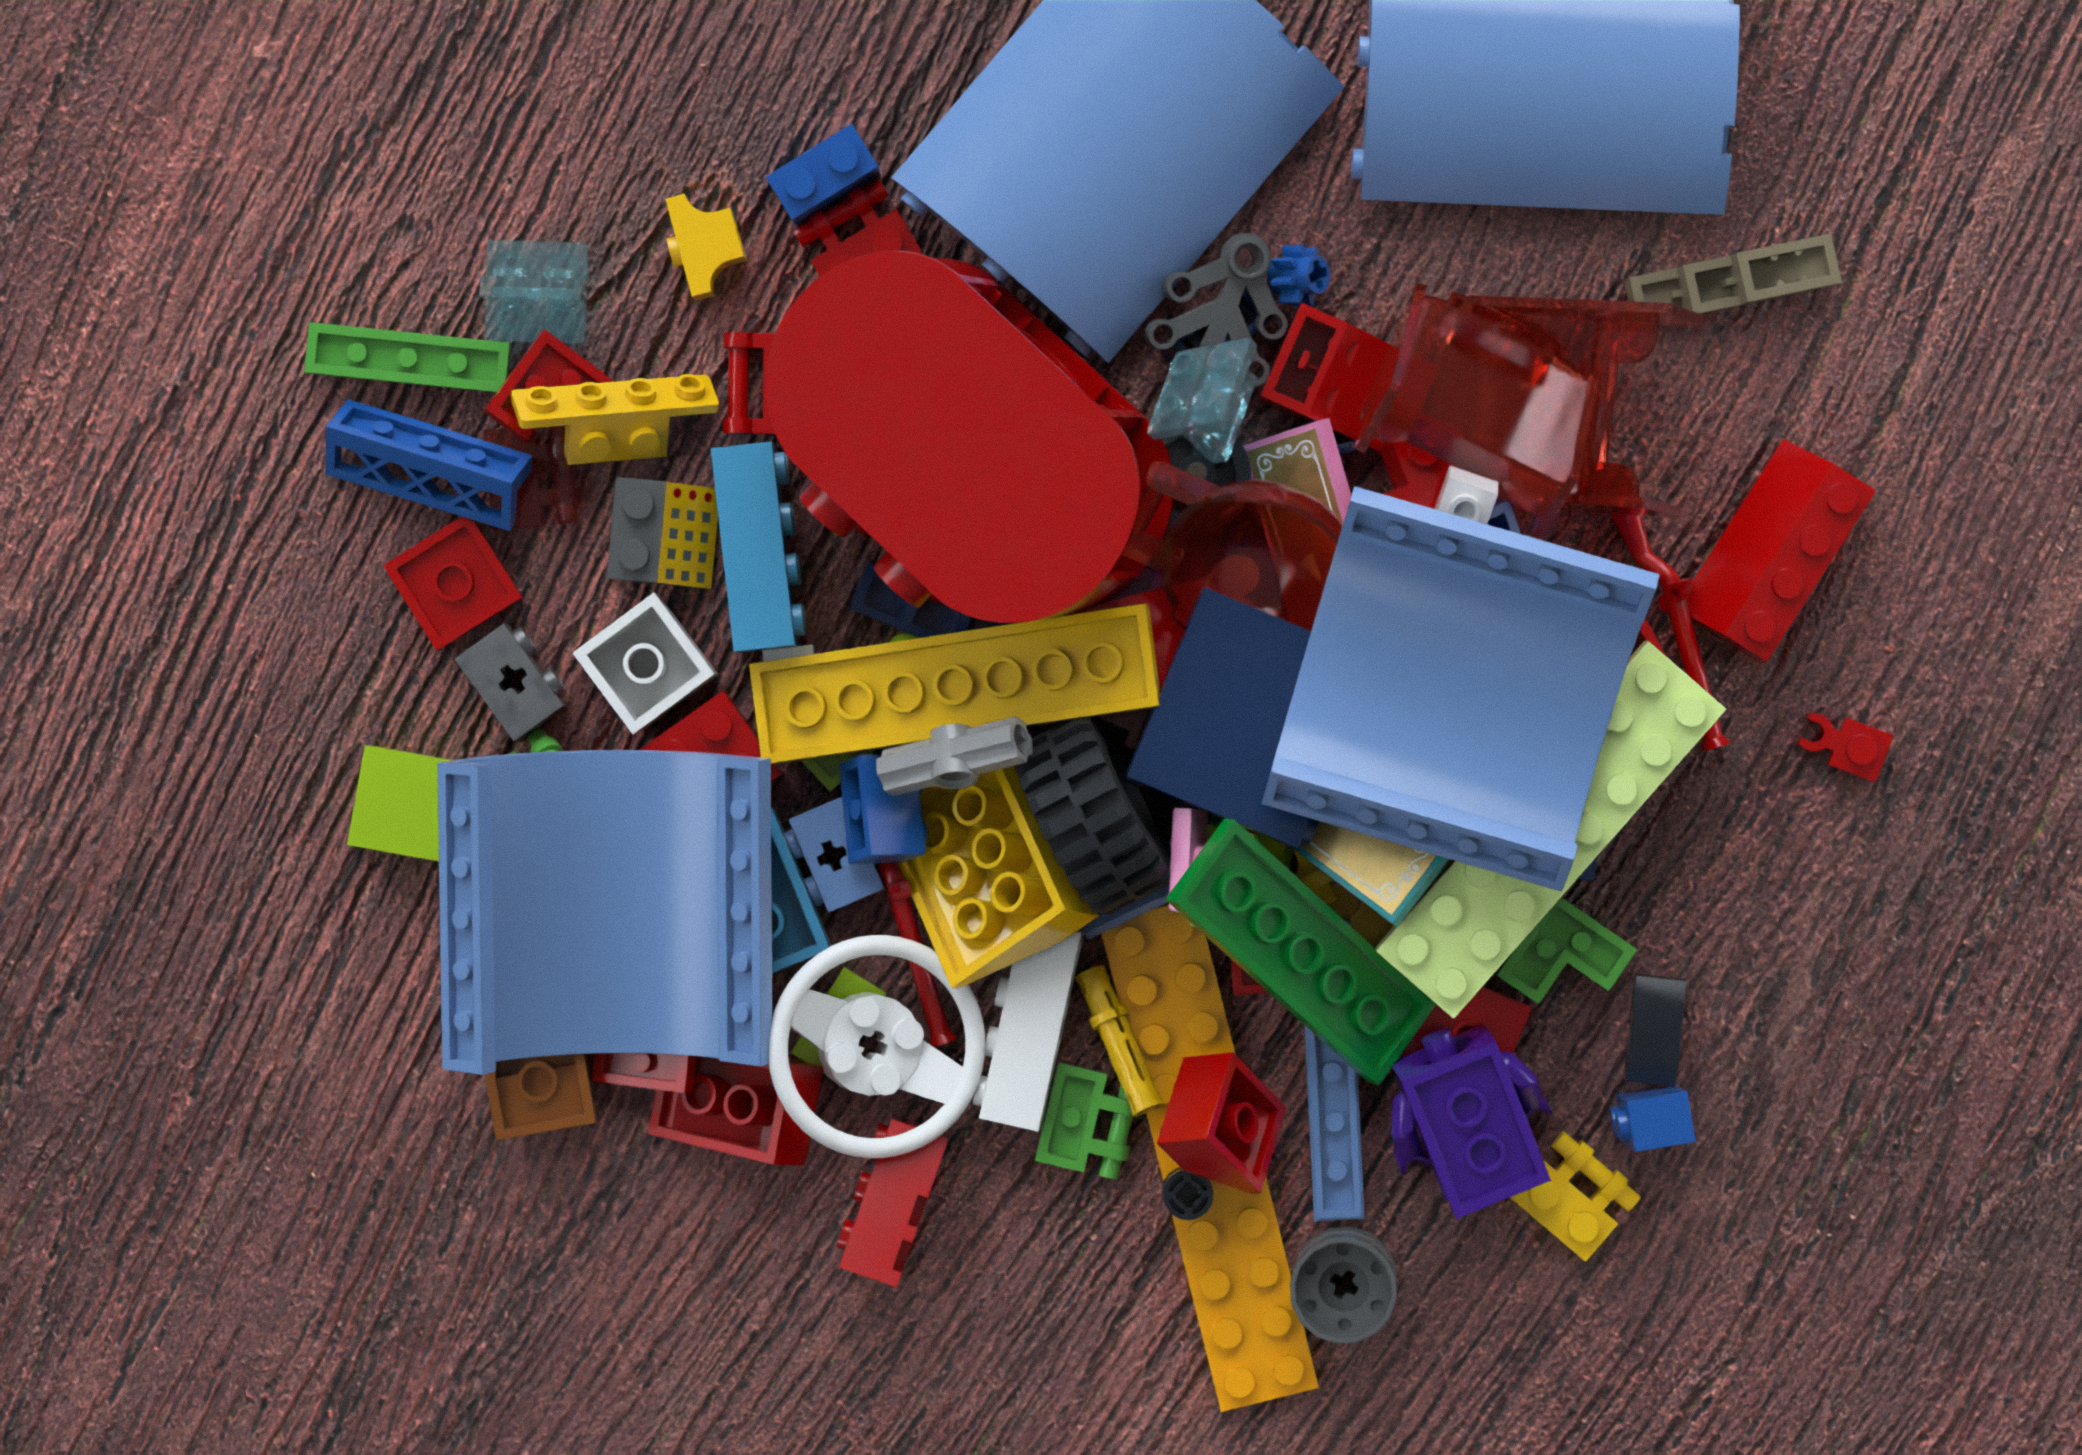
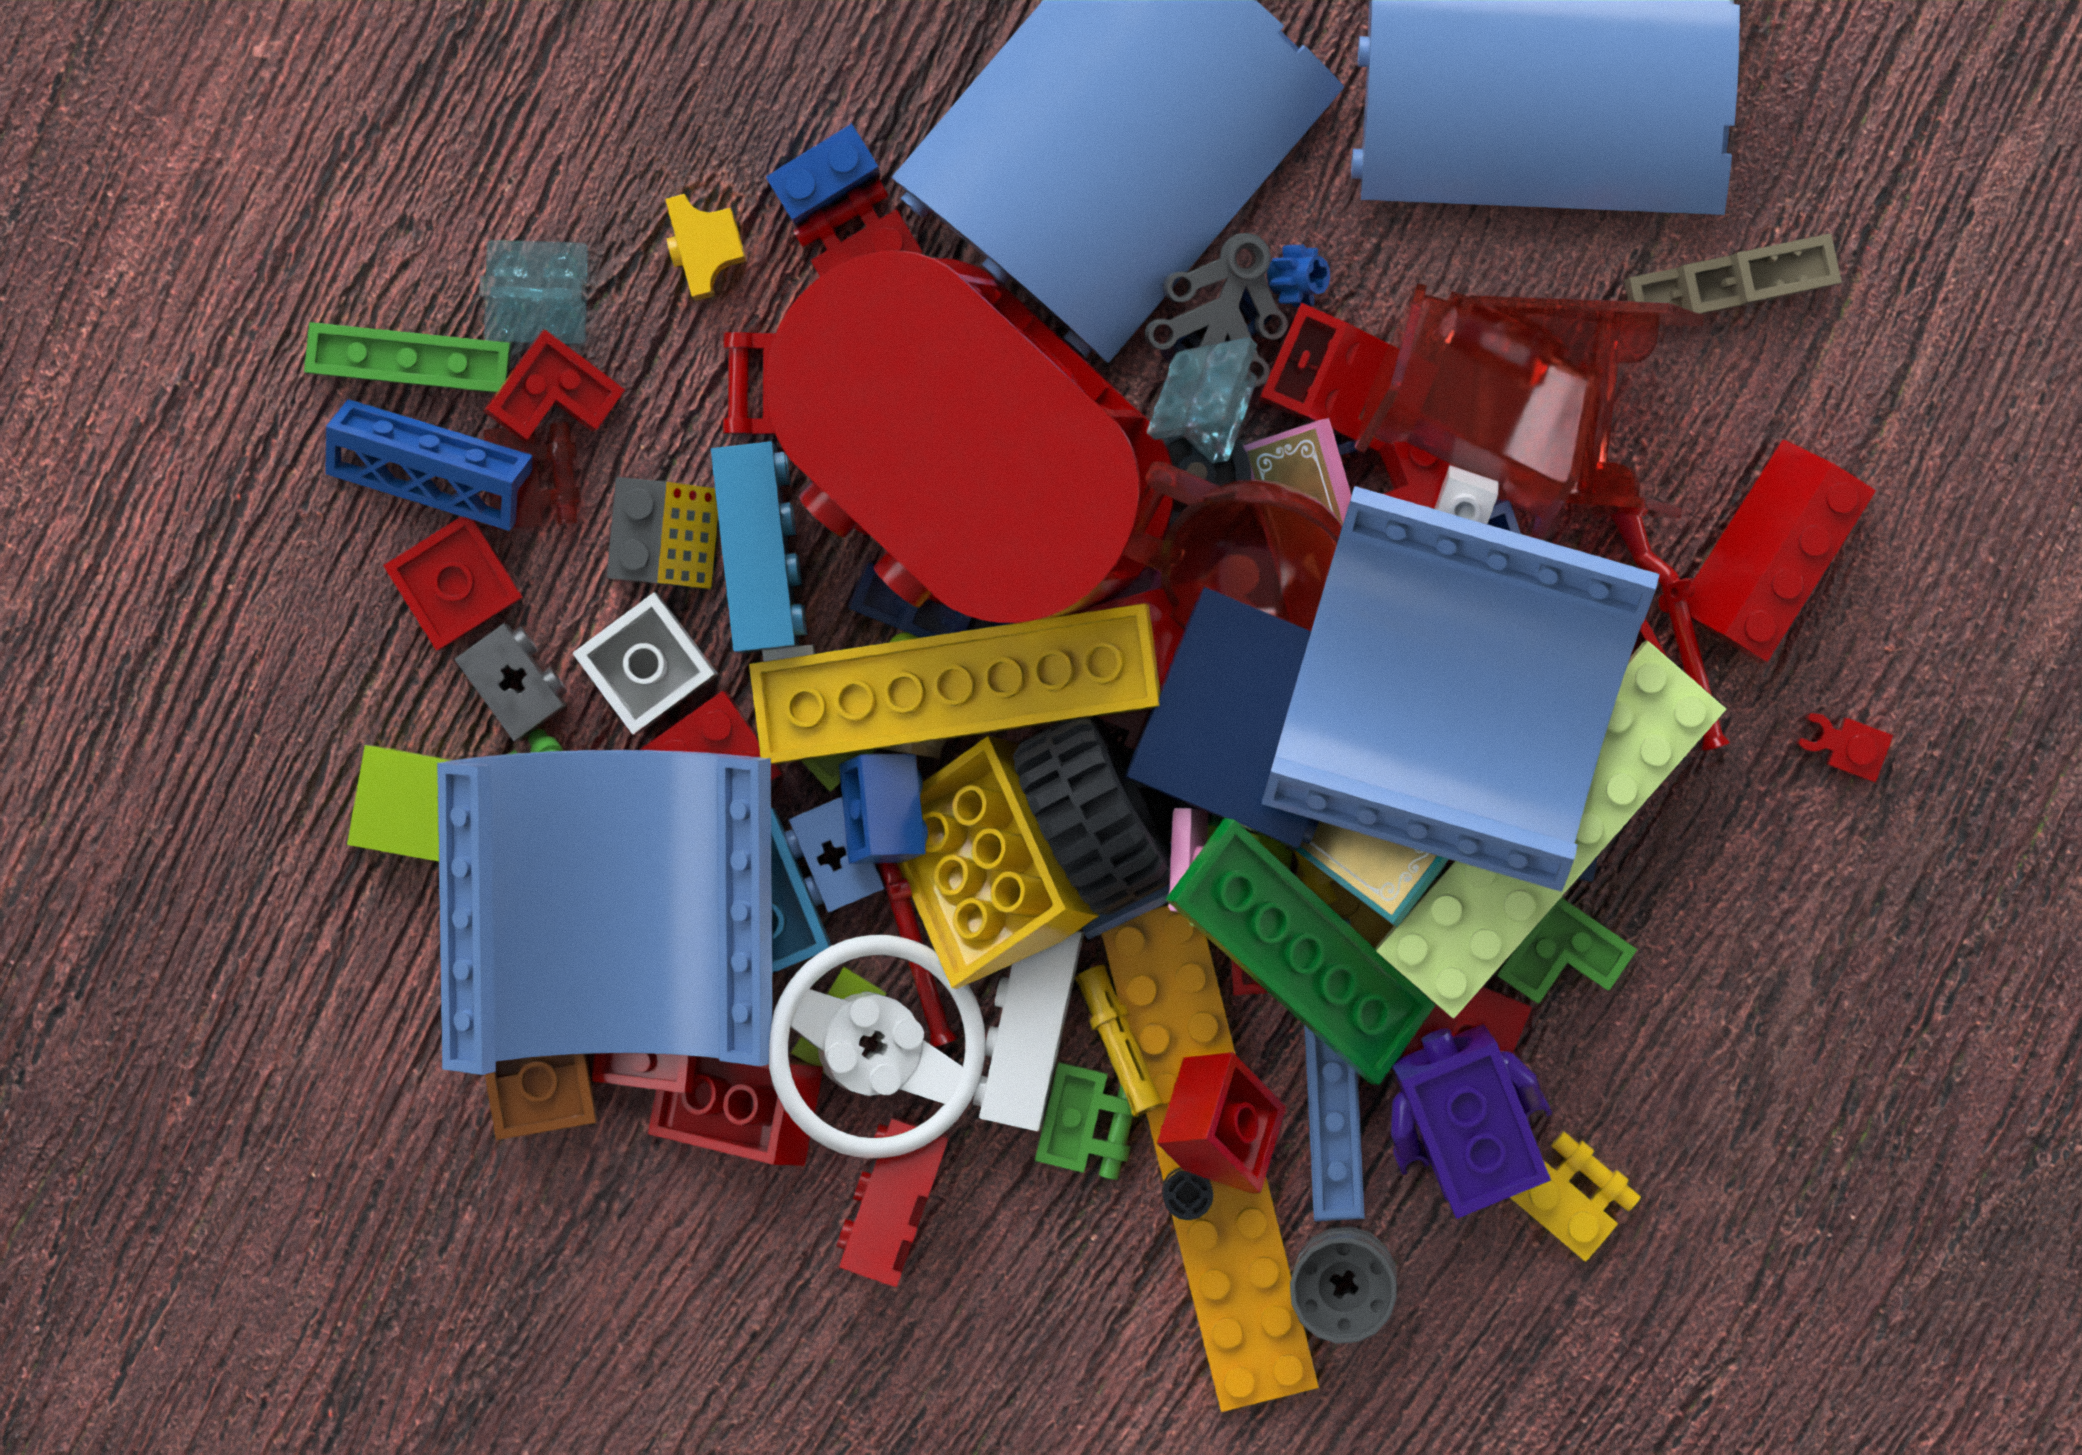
(615, 417): yellow bracket -> none
(954, 756): light grey piece -> none
(1652, 1118): blue brick -> none
(1655, 1029): black slope -> none

